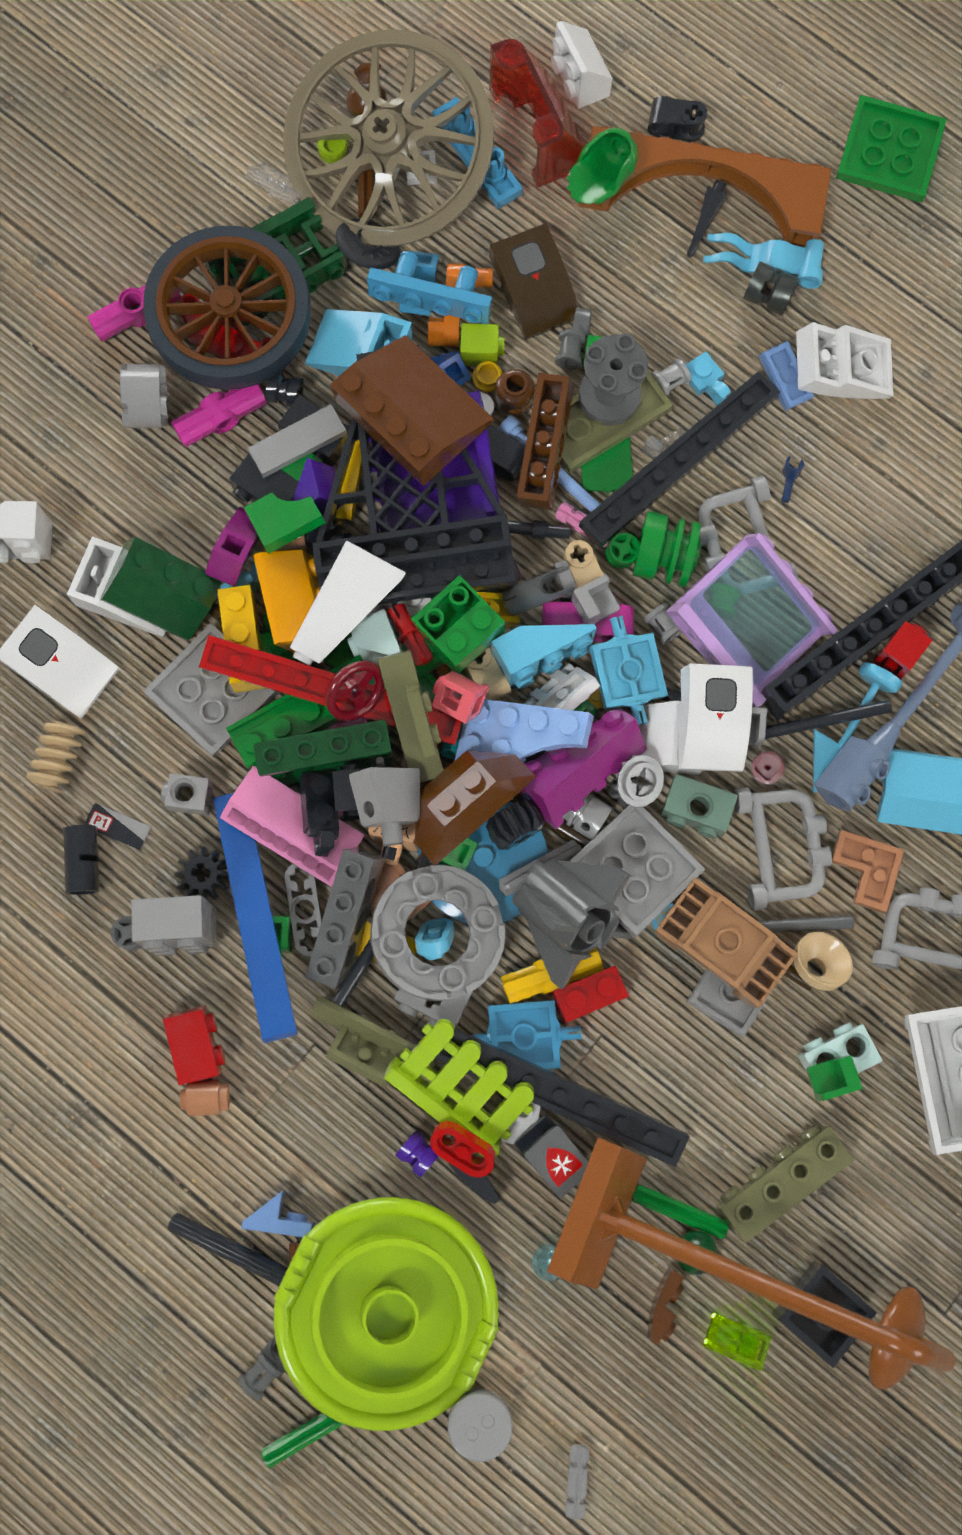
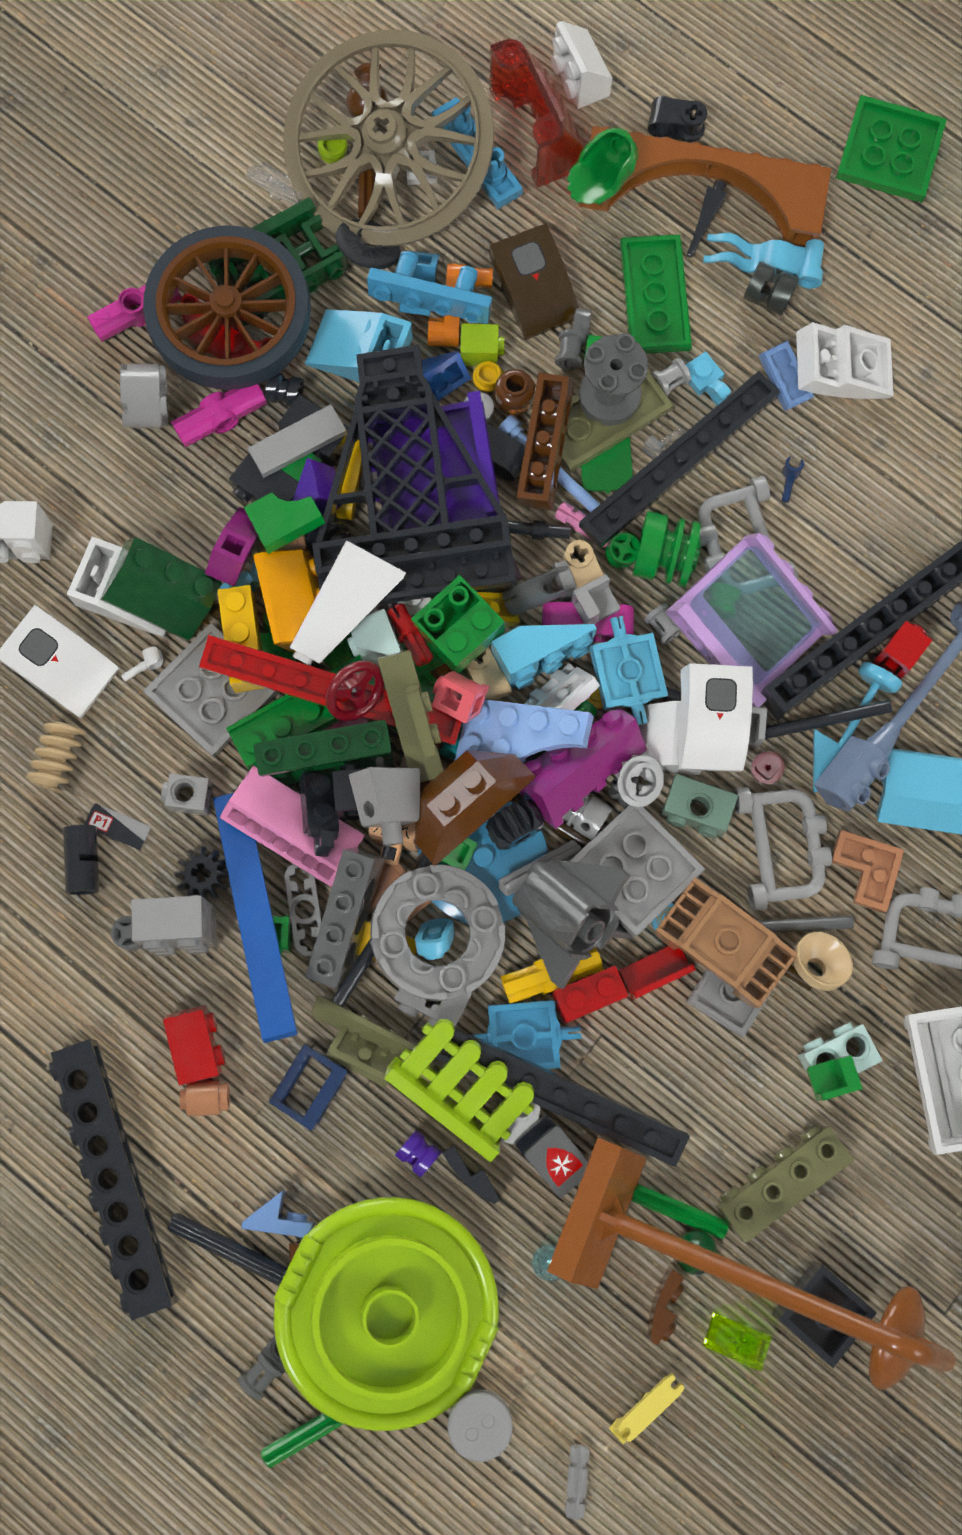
(118, 1156): none -> black brick
(152, 660): none -> white hand
(324, 1096): none -> dark blue tile
(410, 407): reddish brown slope -> none
(462, 1148): red plate -> none
(646, 1409): none -> light yellow piece
(655, 971): none -> red panel
(656, 293): none -> green tile

